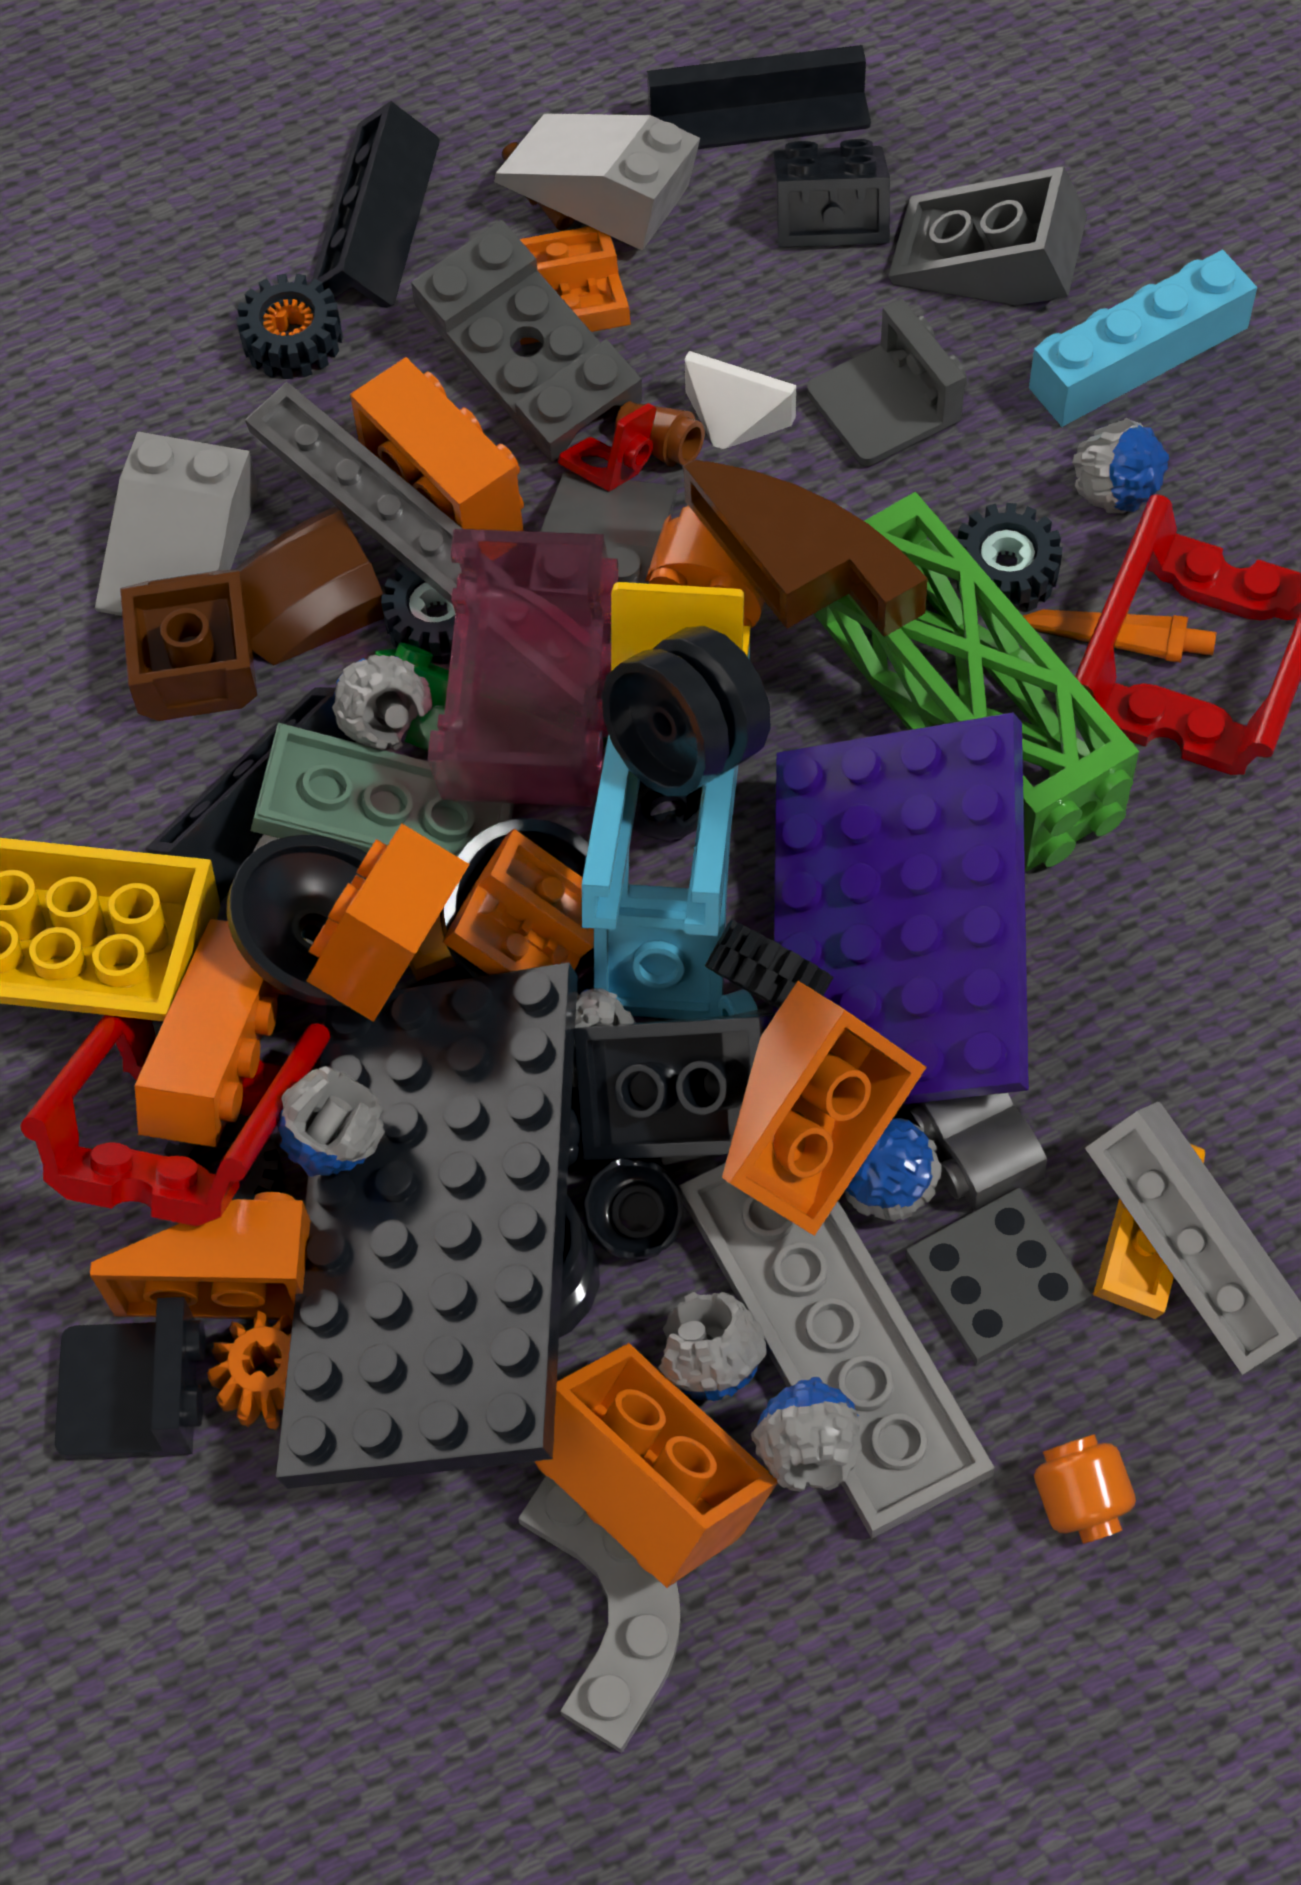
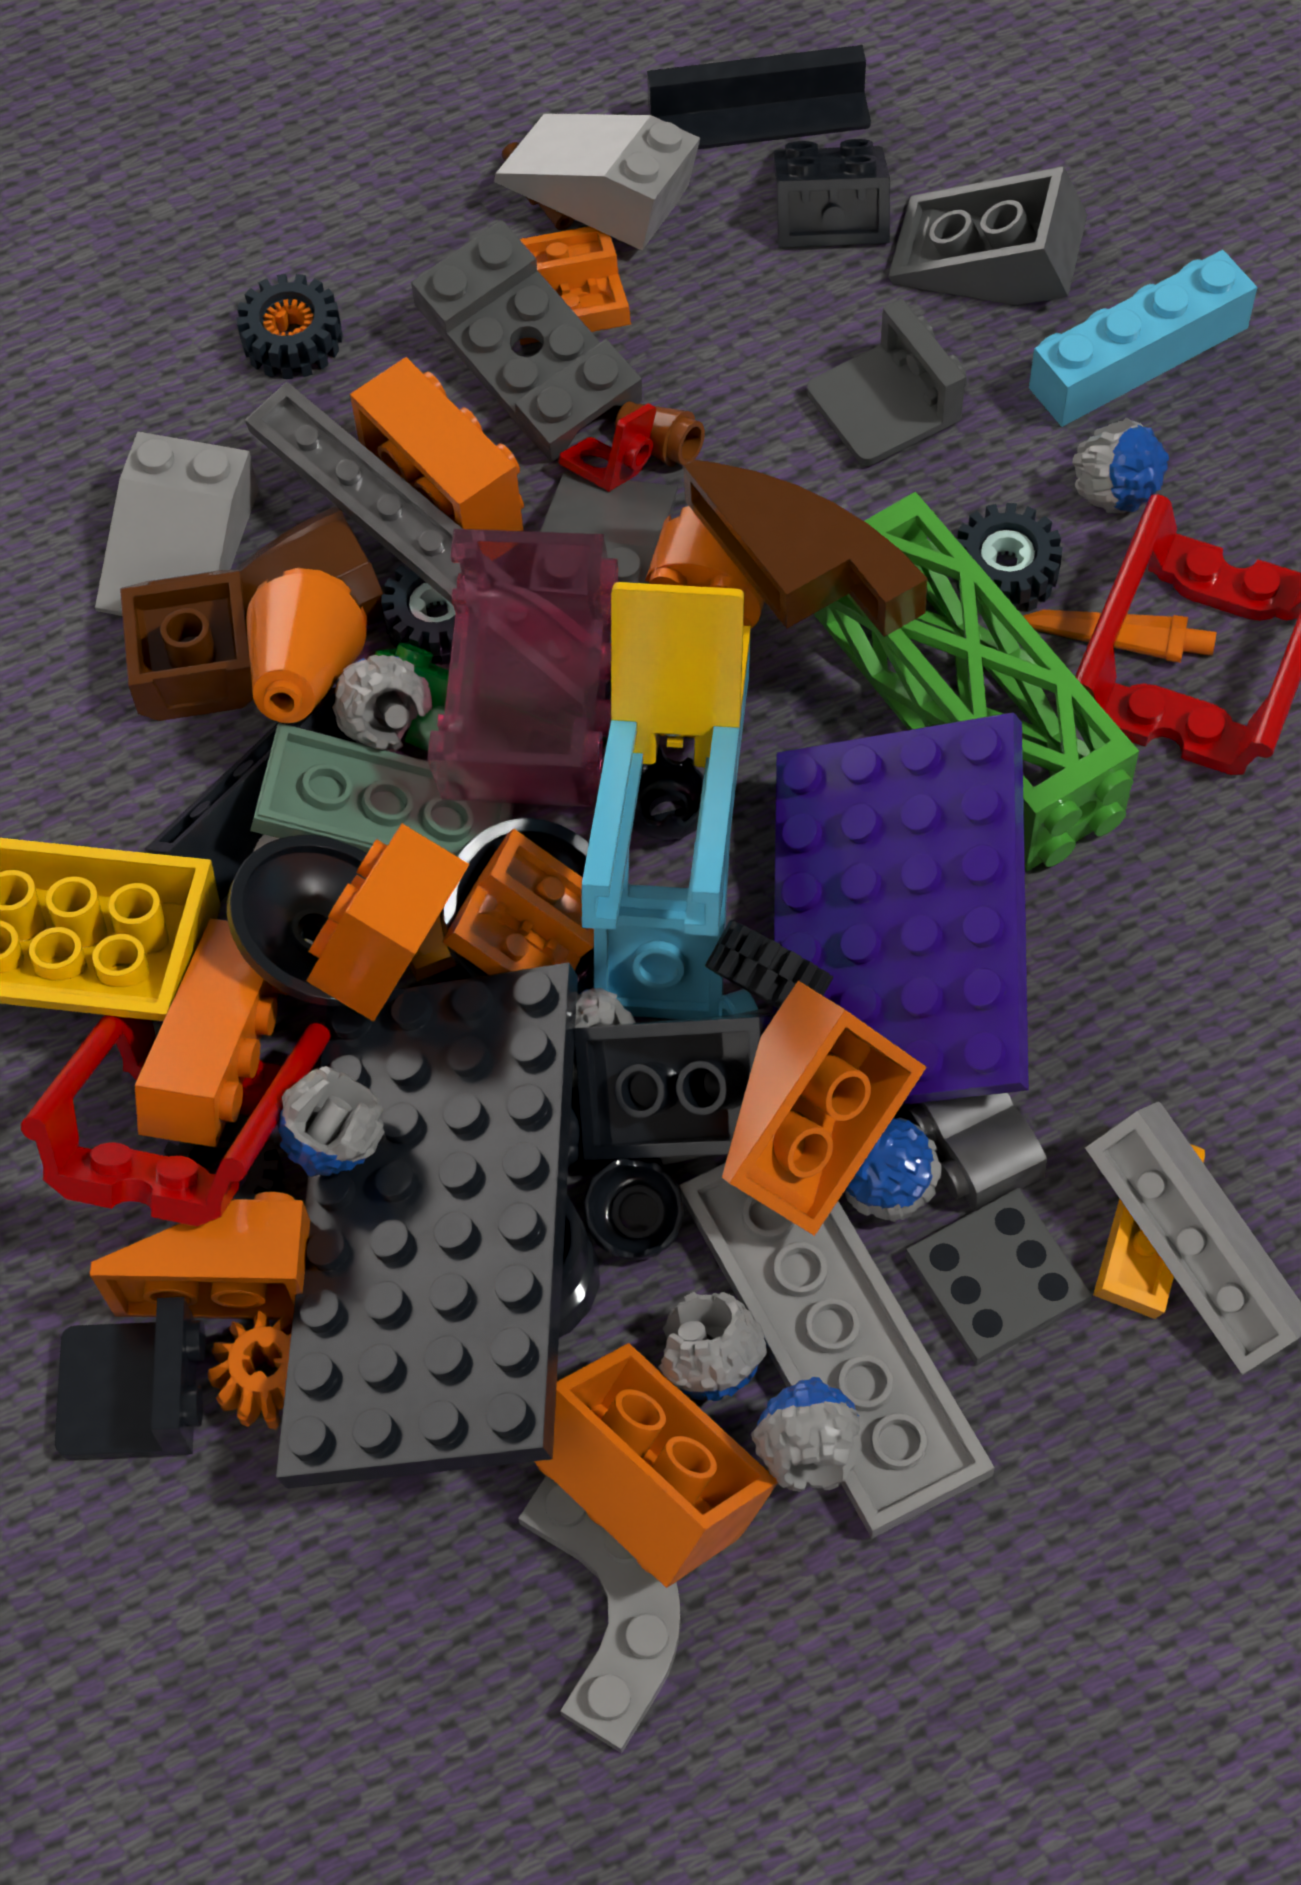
(300, 641): none -> orange cone
(377, 206): black panel -> none
(686, 710): black wheel -> none
(736, 401): white slope -> none
(1085, 1488): orange head -> none

